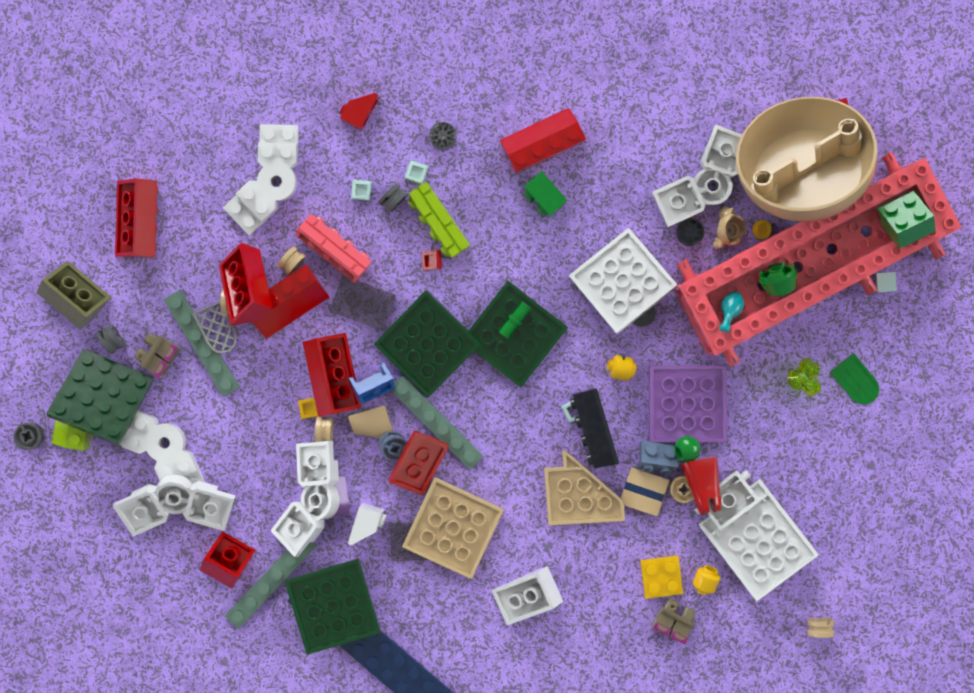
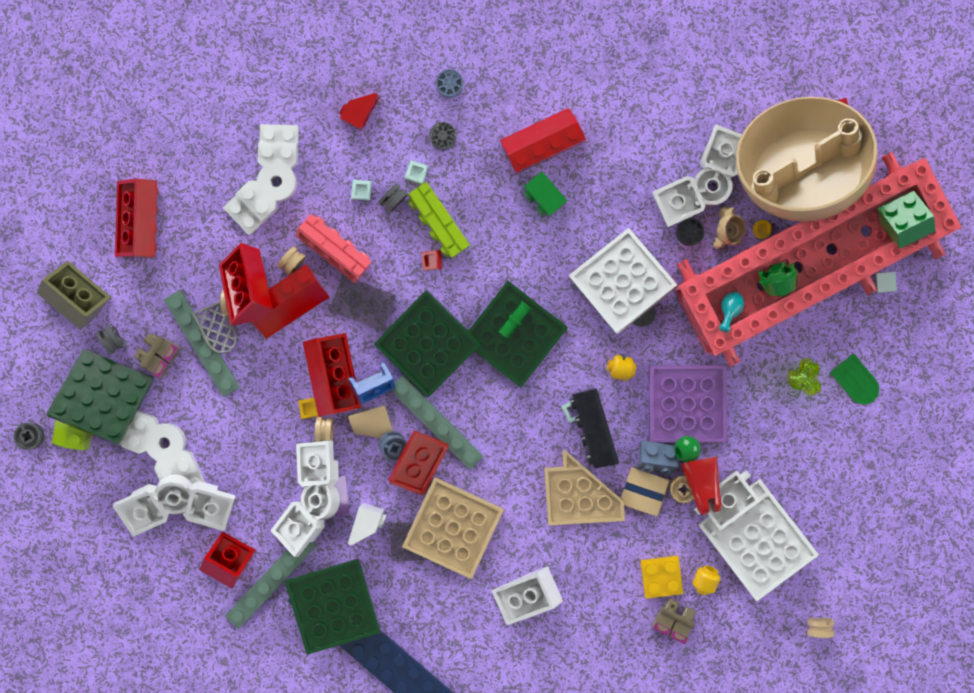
(449, 83): none -> sand blue wheel

